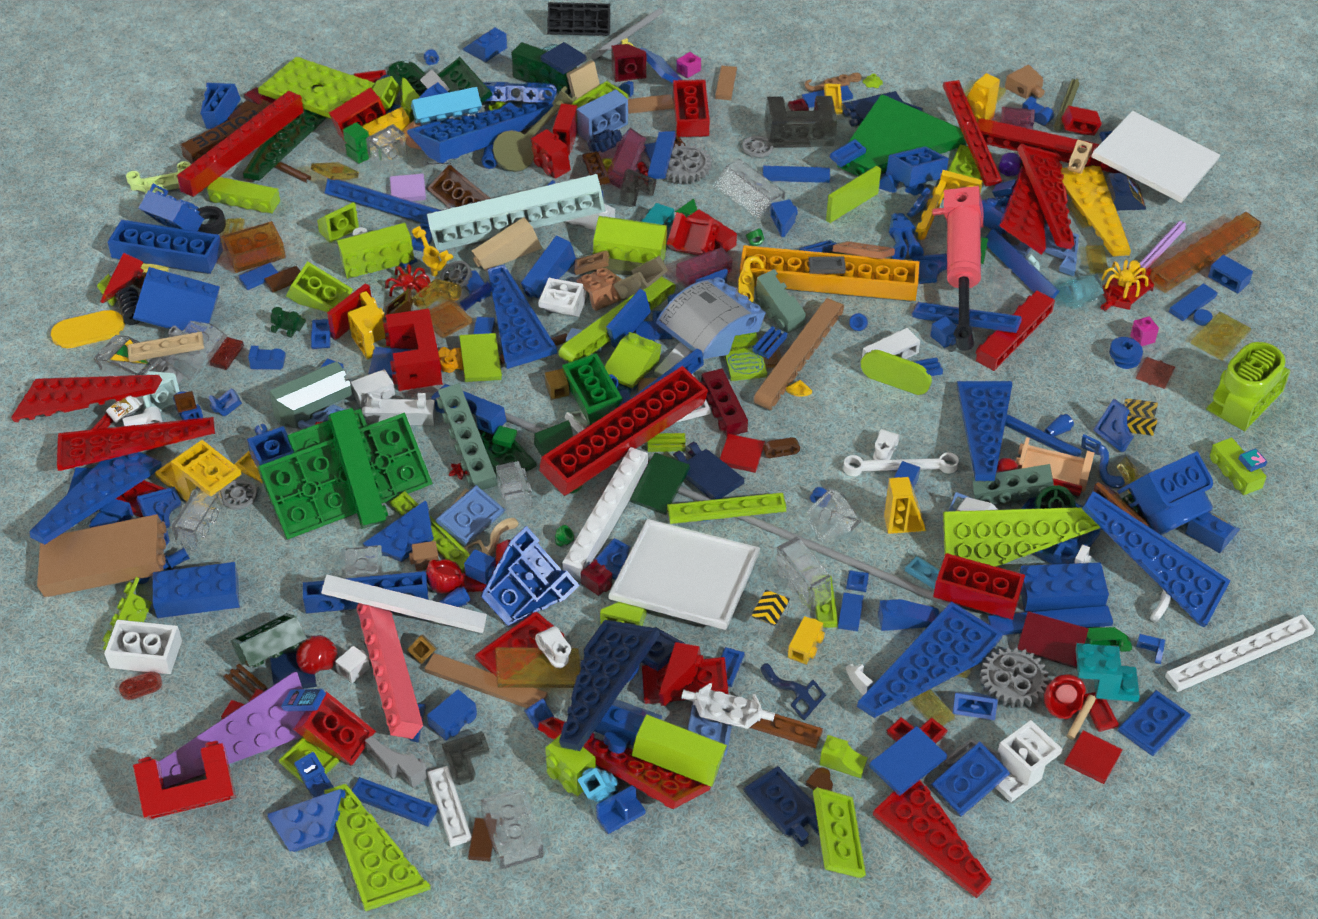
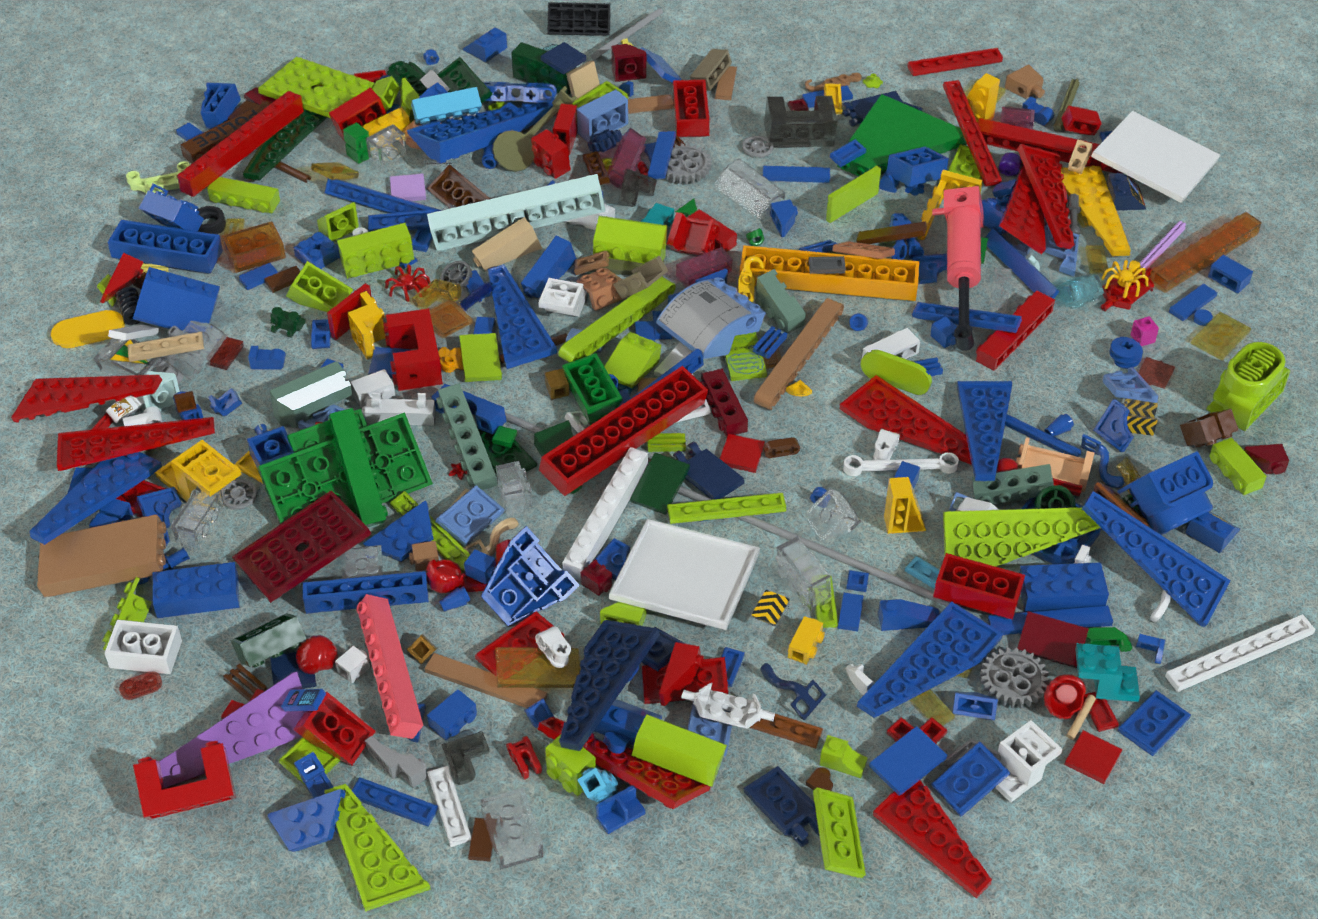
(133, 332): none -> white tile
(188, 131): none -> blue tile
(274, 560): none -> dark red plate
(317, 250): none -> blue brick
(402, 303): reddish brown slope -> none
(404, 603): white tile -> none
(413, 220): none -> blue tile
(431, 254): yellow piece -> none
(524, 750): none -> red piece
(564, 535): green tile -> none
(629, 317): blue tile -> none
(688, 65): dark pink brick -> none
(712, 67): none -> dark tan brick
(884, 407): none -> red wing
(892, 233): none -> reddish brown tile
(920, 203): blue dish -> none
(955, 61): none -> red plate
(1074, 209): none -> dark grey pin
(1129, 386): none -> medium blue wing
(1209, 428): none -> reddish brown piece
(1252, 460): tile -> none
(1269, 458): none -> dark red slope

